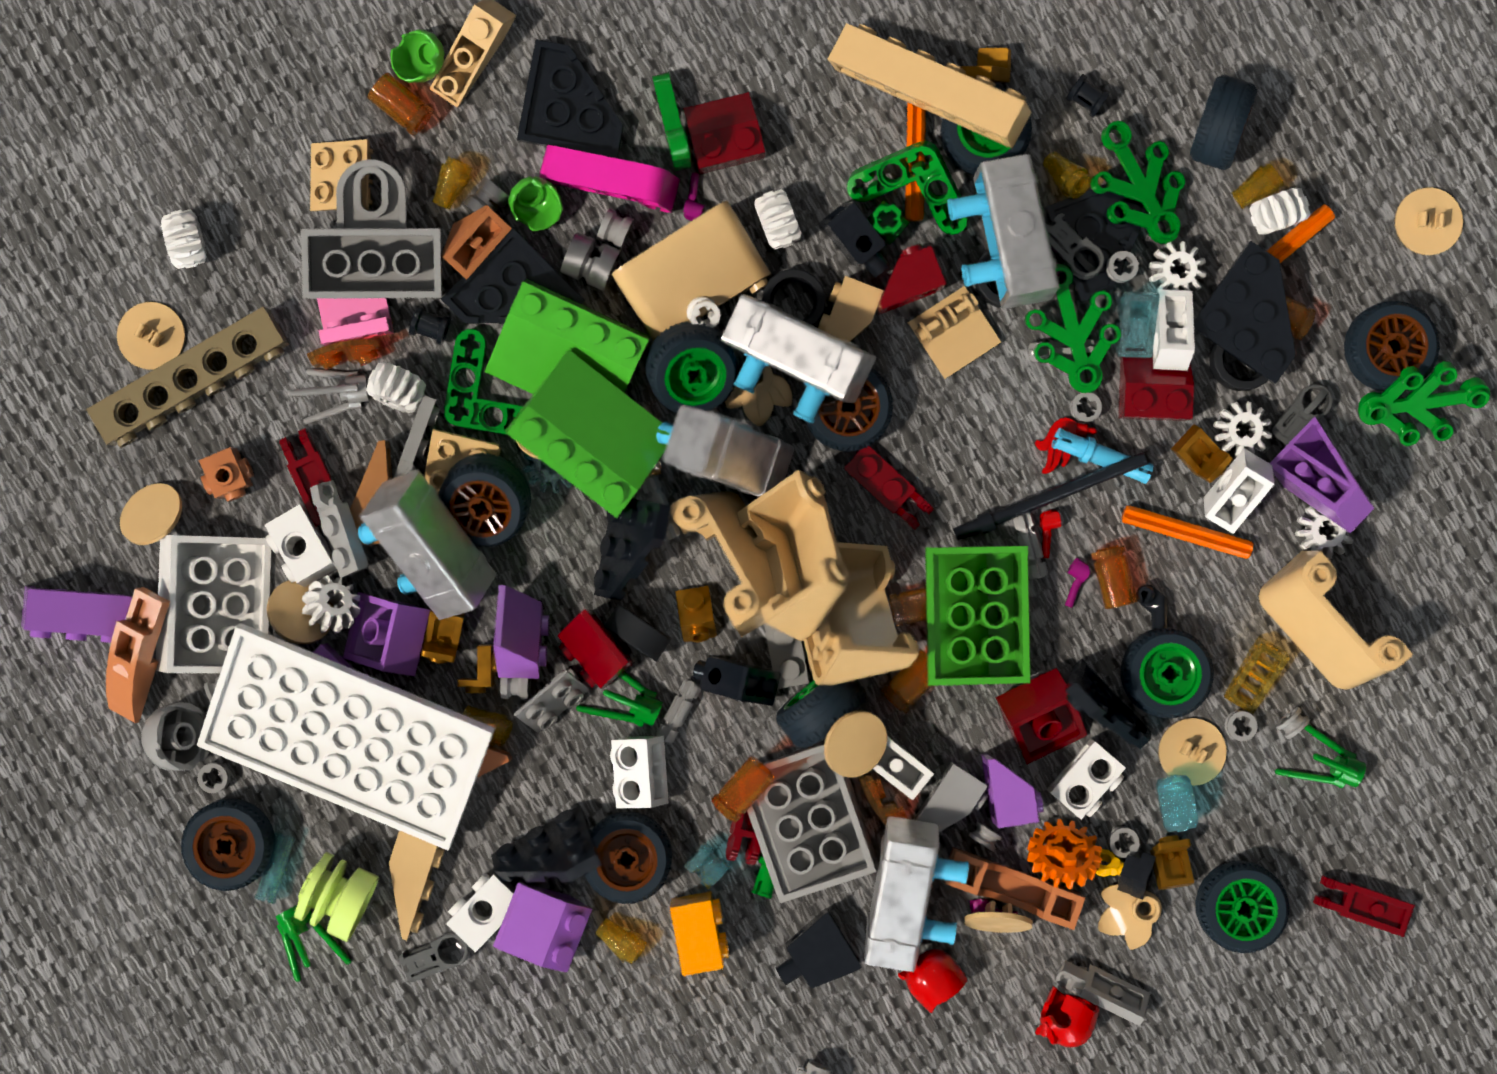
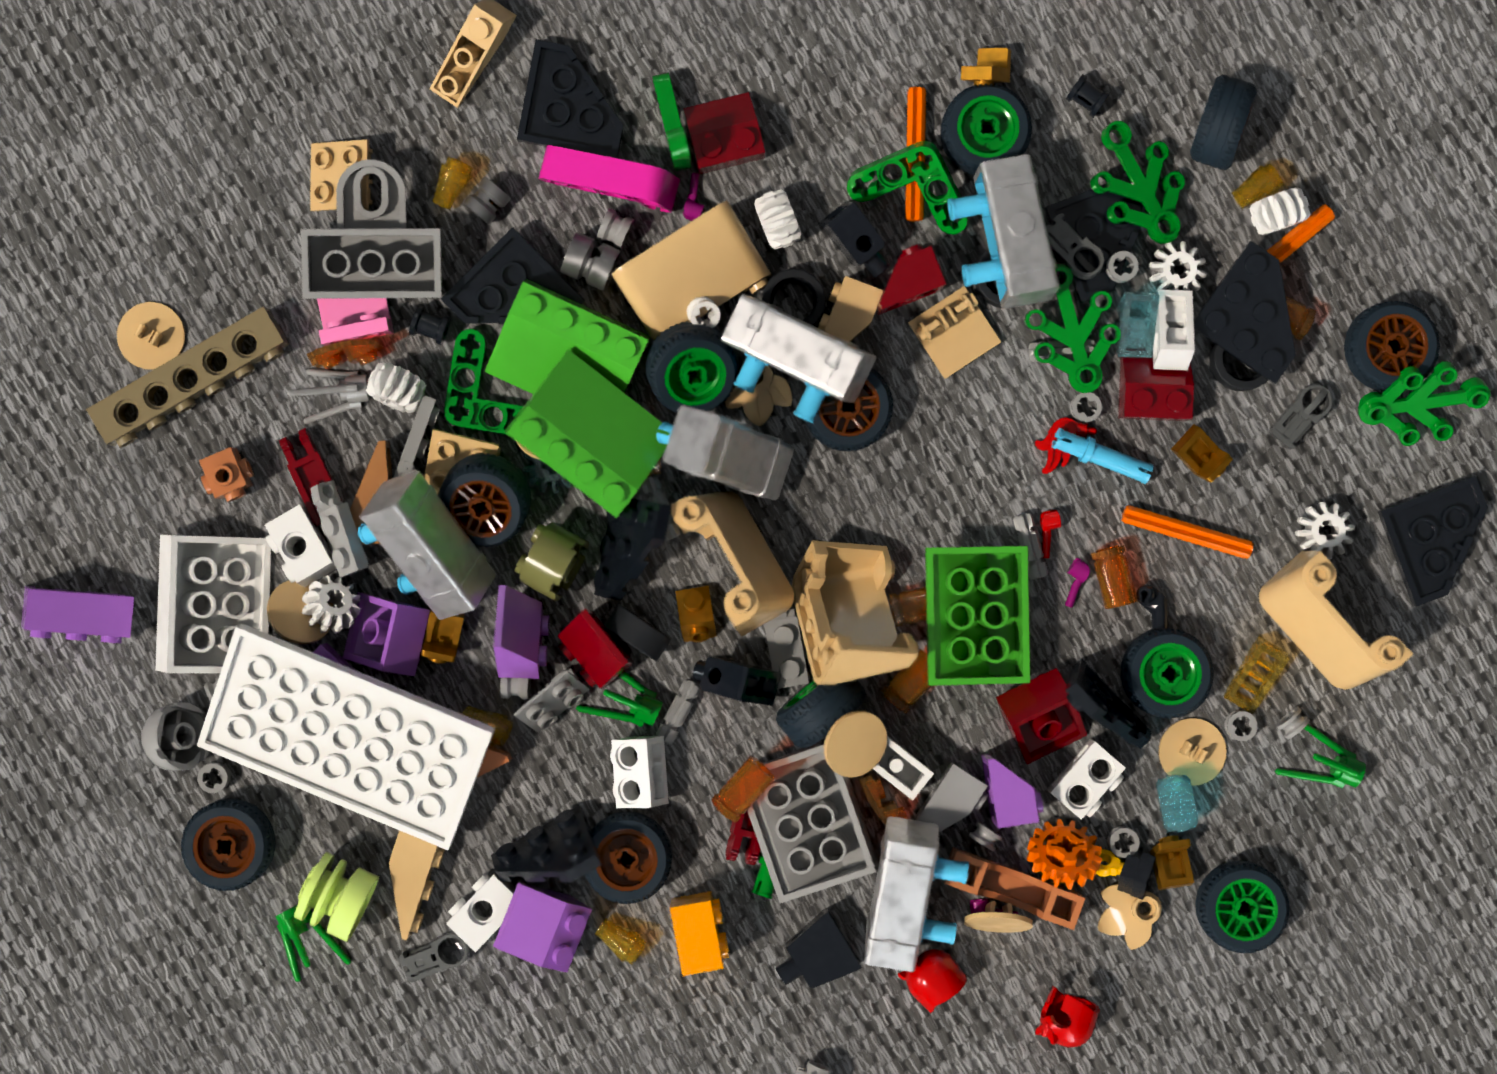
(131, 653): nougat slope -> none
(151, 514): tan piece -> none
(183, 239): white gear -> none
(275, 869): clear light blue pin -> none
(400, 104): clear orange piece -> none
(417, 56): bright green hair -> none
(474, 240): nougat slope -> none
(485, 671): pearl gold bracket -> none
(535, 203): bright green hair -> none
(552, 560): none -> olive brick
(707, 865): clear light blue wheel -> none
(801, 553): tan windscreen -> none
(885, 484): dark red hinge -> none
(888, 221): green piece -> none
(930, 85): tan brick -> none
(987, 521): black bar -> none
(1067, 175): clear yellow cone -> none
(1105, 991): light grey hinge -> none
(1238, 491): white brick -> none
(1242, 416): white gear -> none
(1321, 478): medium lavender wedge -> none
(1368, 906): dark red hinge -> none
(1428, 221): tan piece -> none
(1433, 536): none -> black plate

